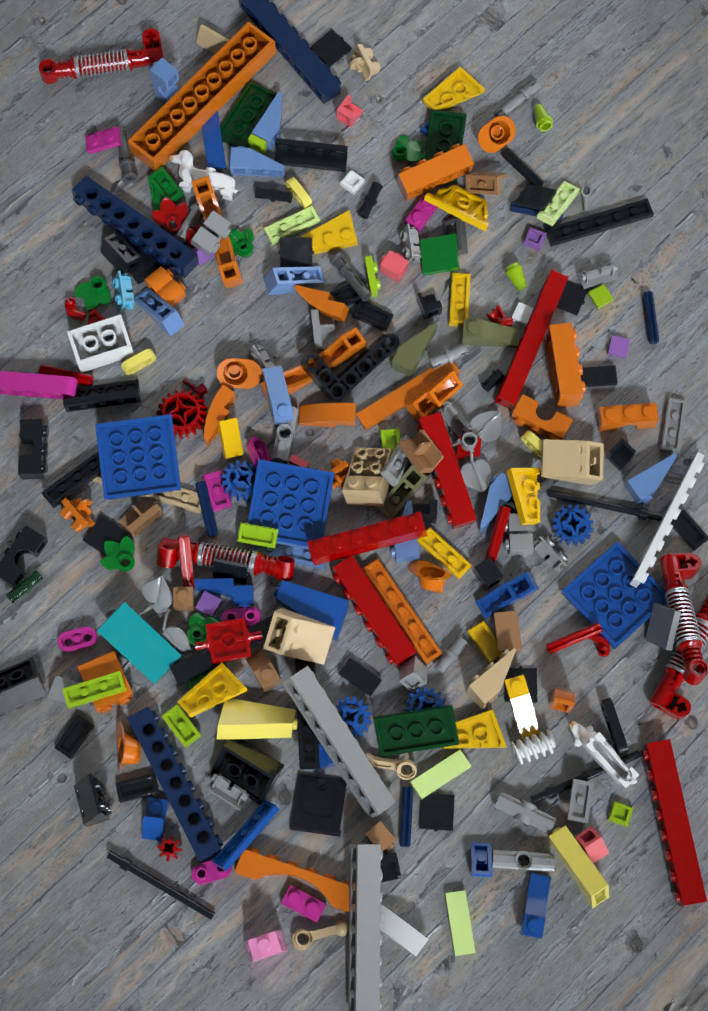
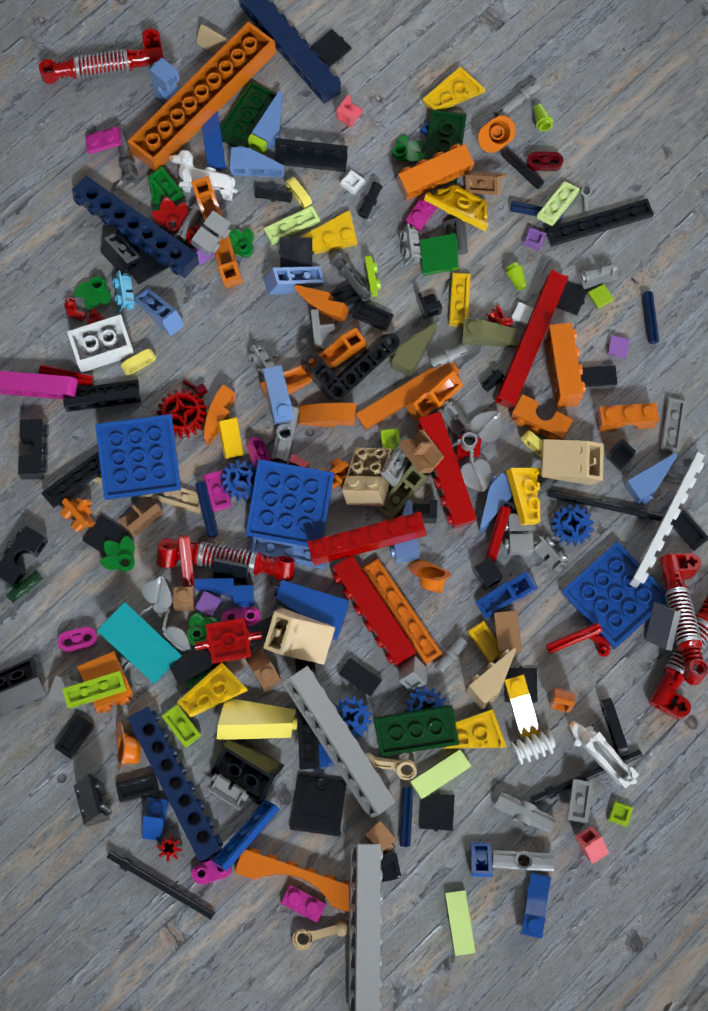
(164, 285): orange brick -> none
(239, 373): orange piece -> none
(257, 535): lime tile -> none
(265, 946): bright pink torso -> none
(362, 62): tan hips -> none
(393, 265): coral brick -> none
(401, 931): white slope -> none
(444, 553): yellow tile -> none
(535, 197): black piece -> none
(544, 160): none -> dark red plate
(579, 866): light yellow slope -> none
(674, 822): red brick -> none

